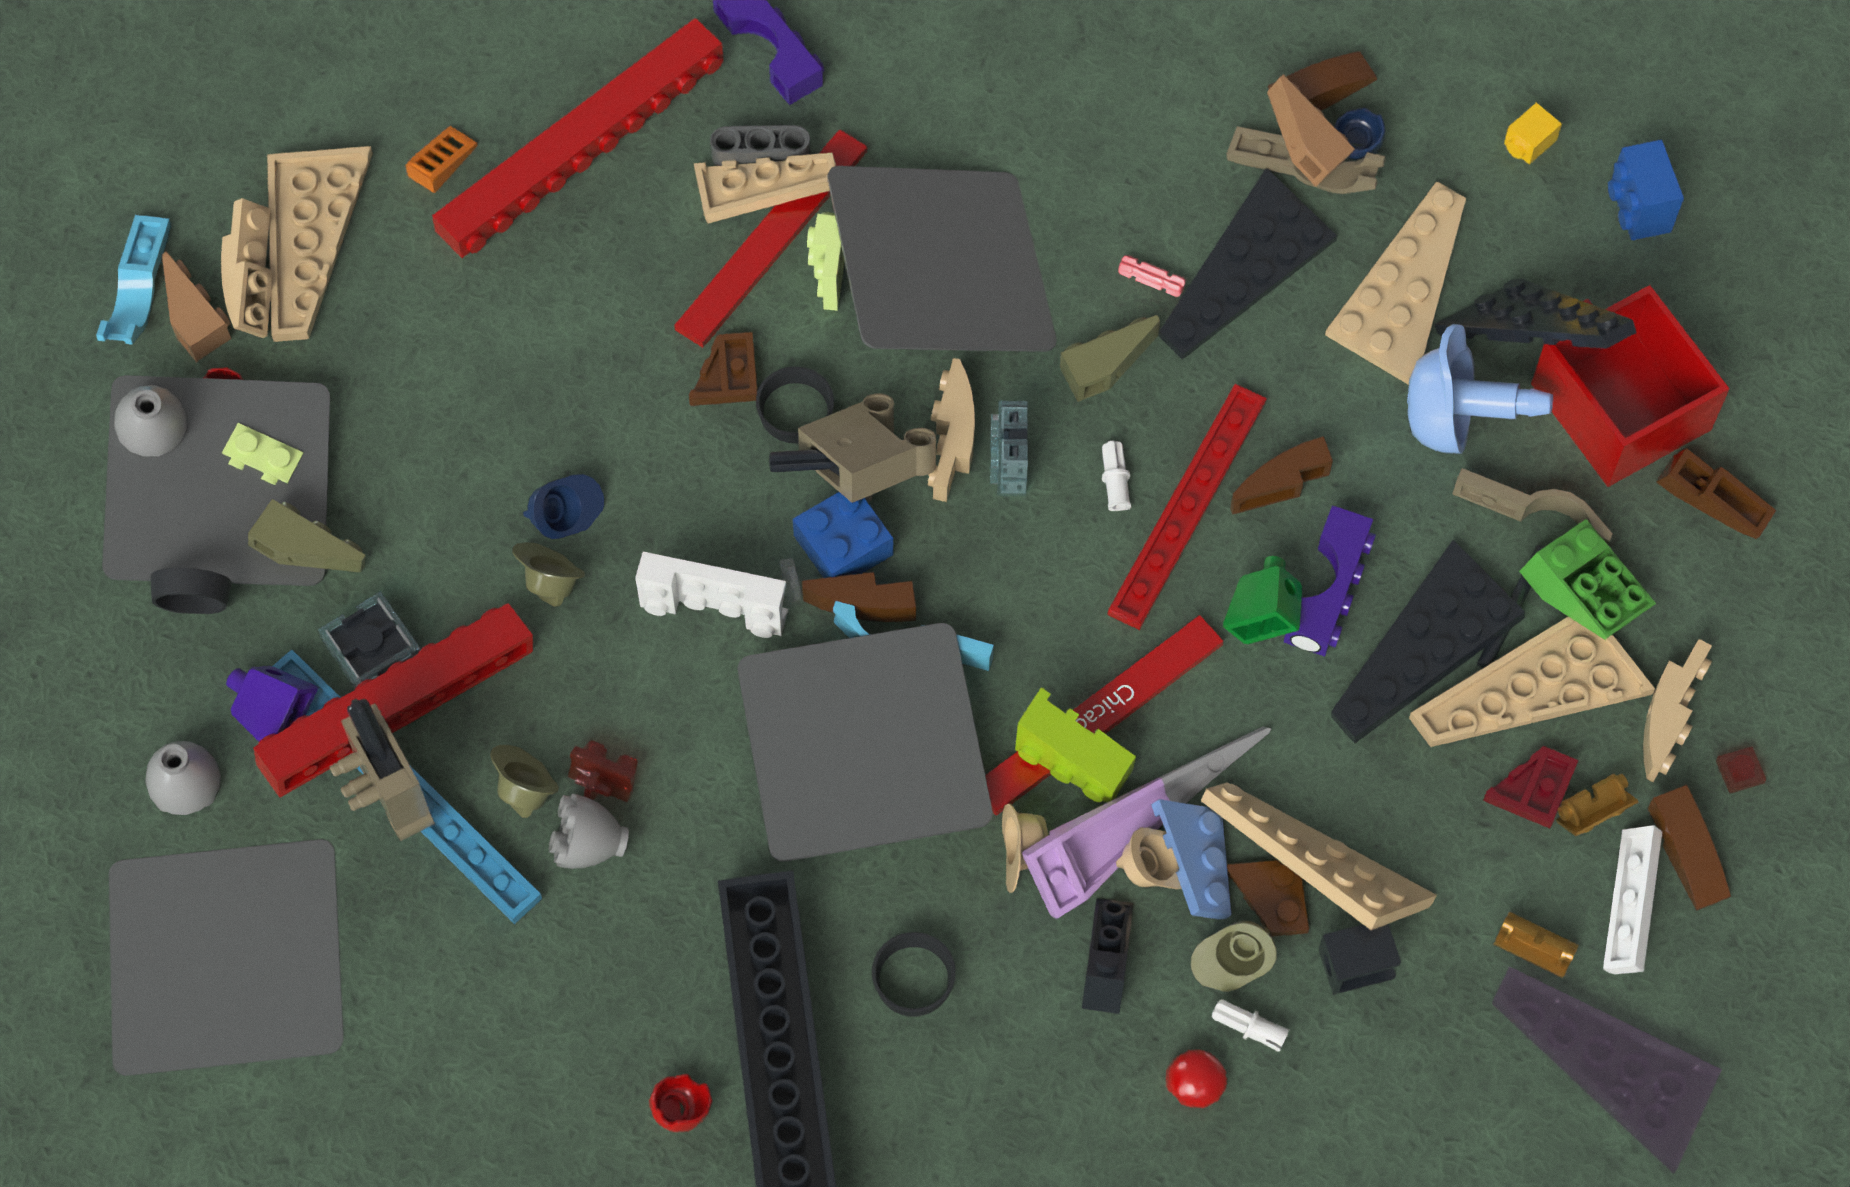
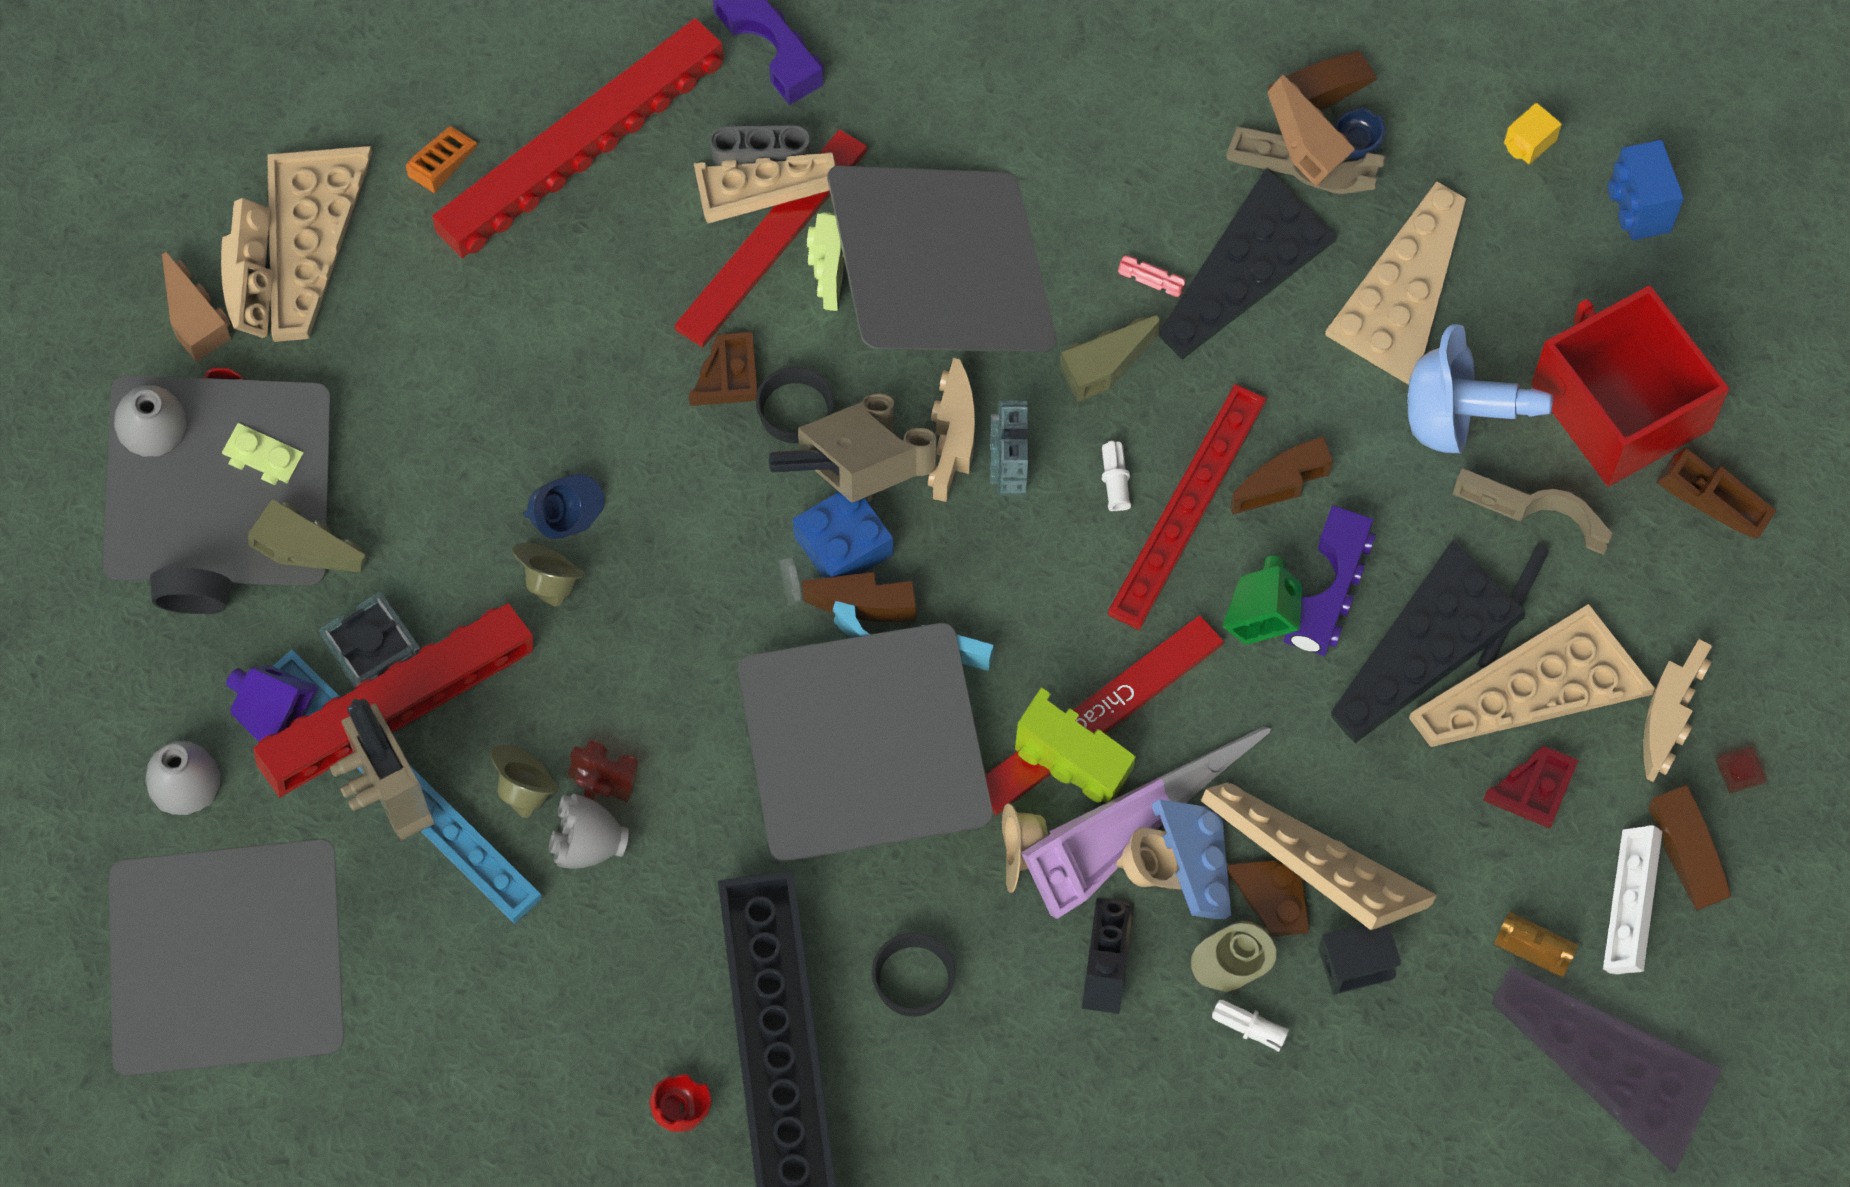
(136, 279): medium azure piece -> none
(667, 580): white piece -> none
(1196, 1078): red hair -> none
(1531, 311): black wing -> none
(1581, 813): pearl gold hinge -> none
(1587, 581): bright green slope -> none

